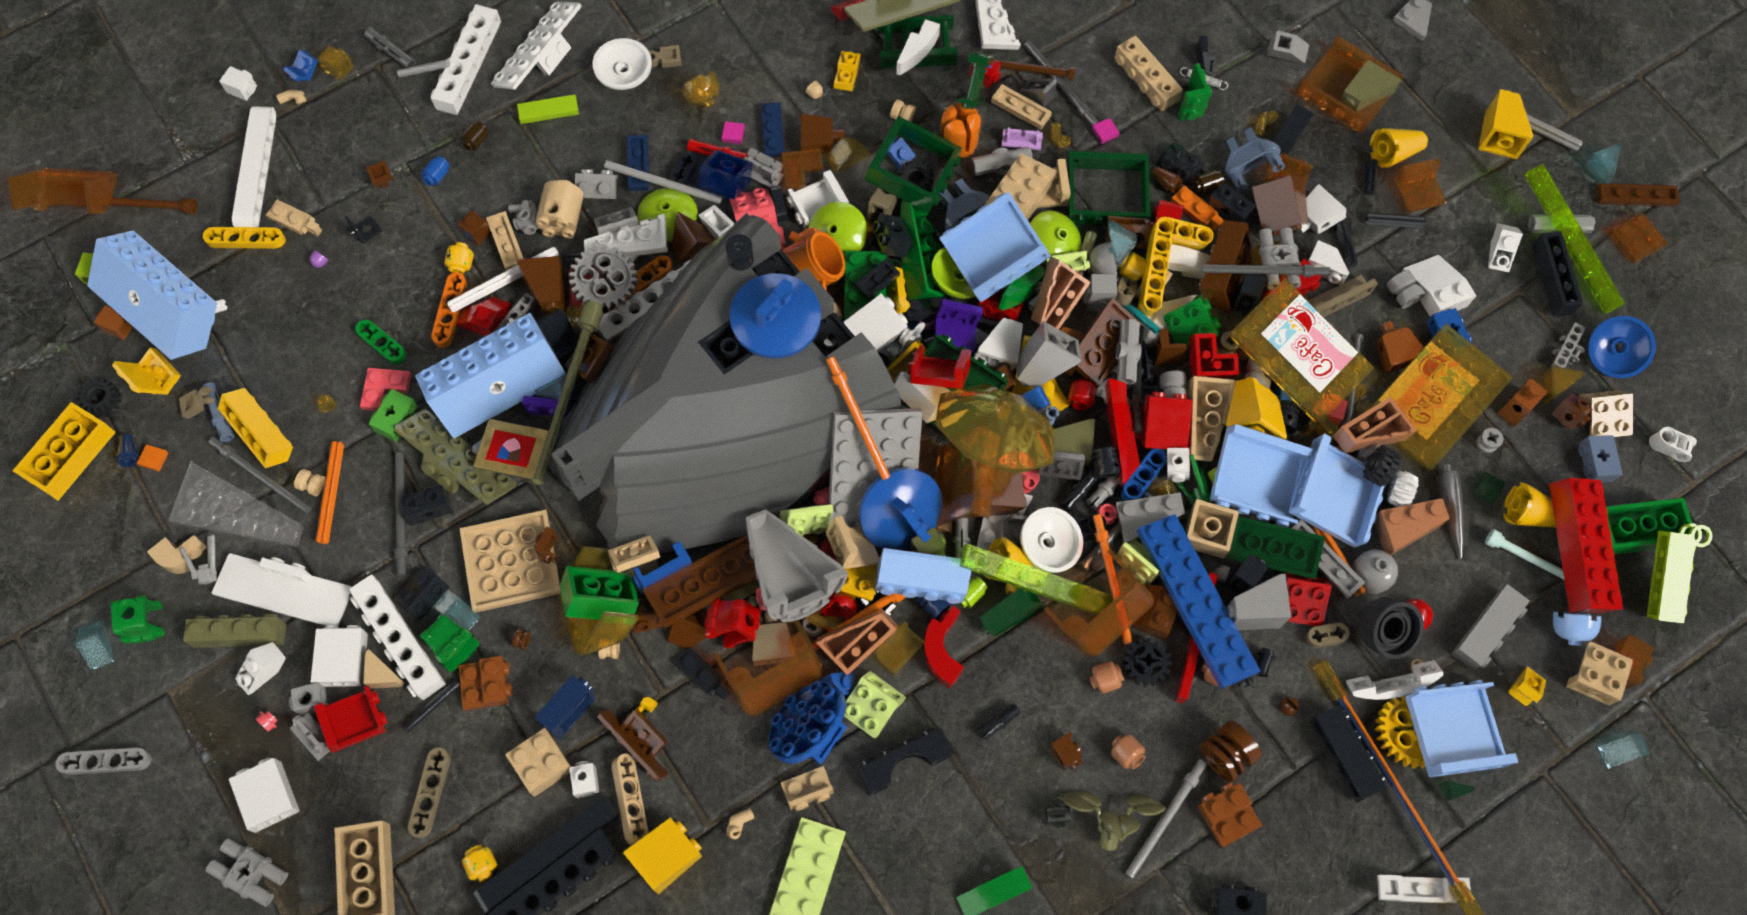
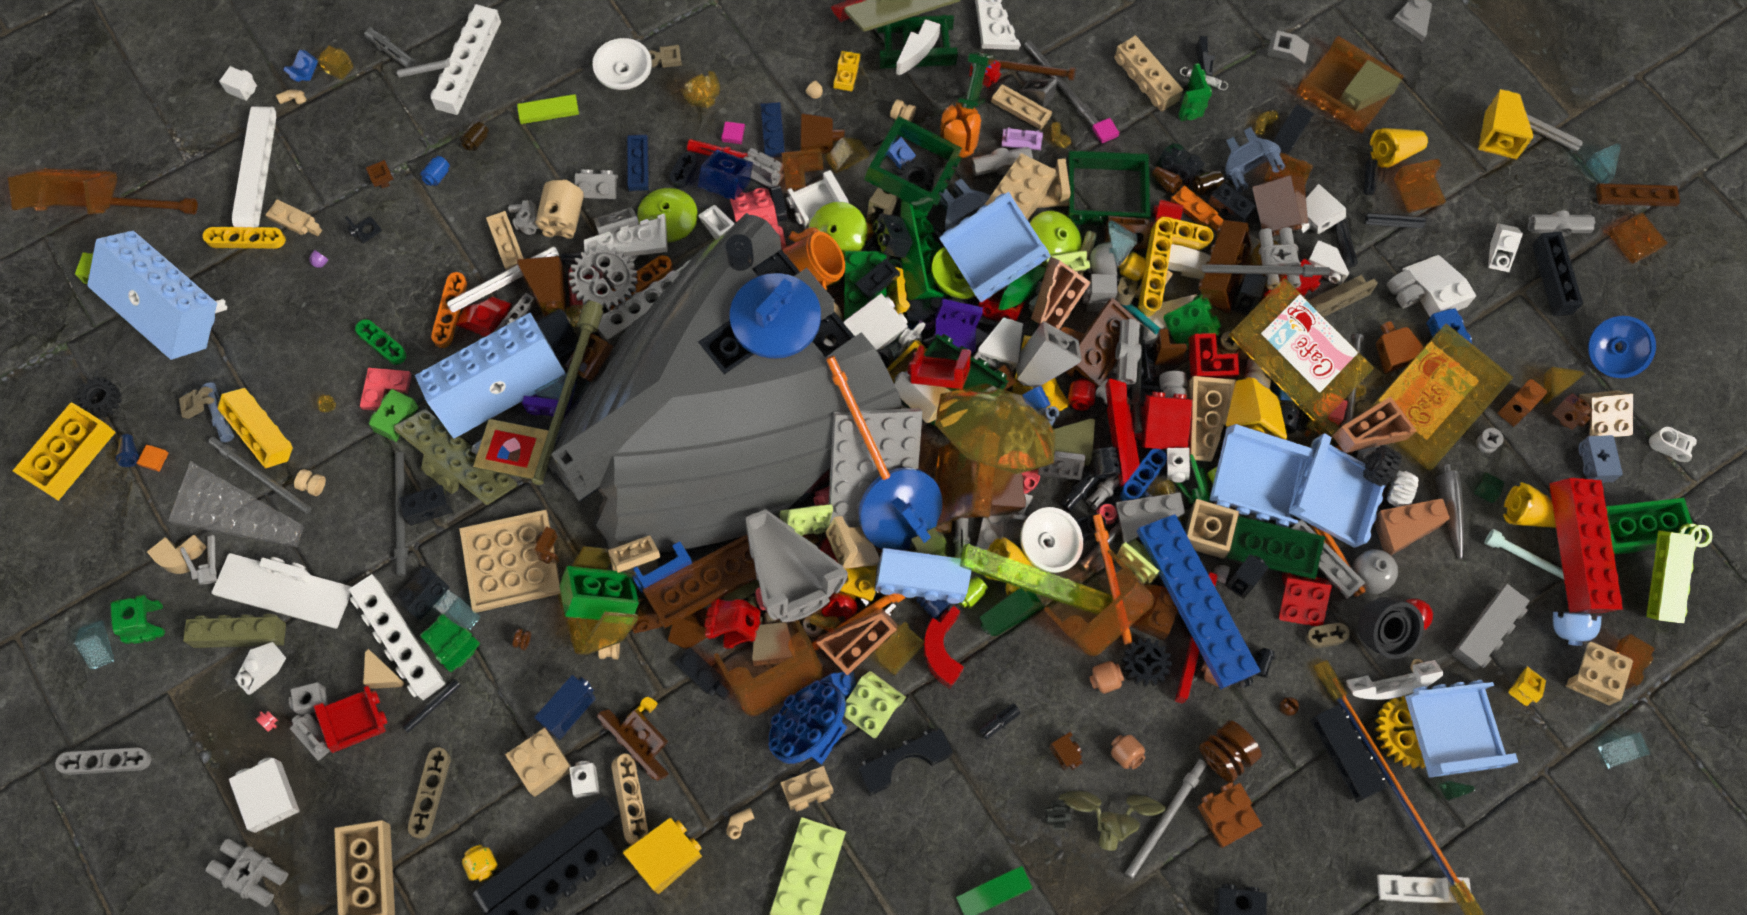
(112, 323): dark orange brick -> none
(150, 375): yellow bracket -> none
(329, 492): orange axle -> none
(339, 656): white brick -> none
(458, 258): yellow head -> none
(474, 228): reddish brown brick -> none
(485, 683): dark orange plate -> none
(542, 47): white bracket -> none
(663, 182): light grey piece -> none
(689, 237): reddish brown slope -> none
(1262, 606): light grey slope -> none
(1573, 347): light grey piece -> none
(1574, 238): clear neon green tile -> none

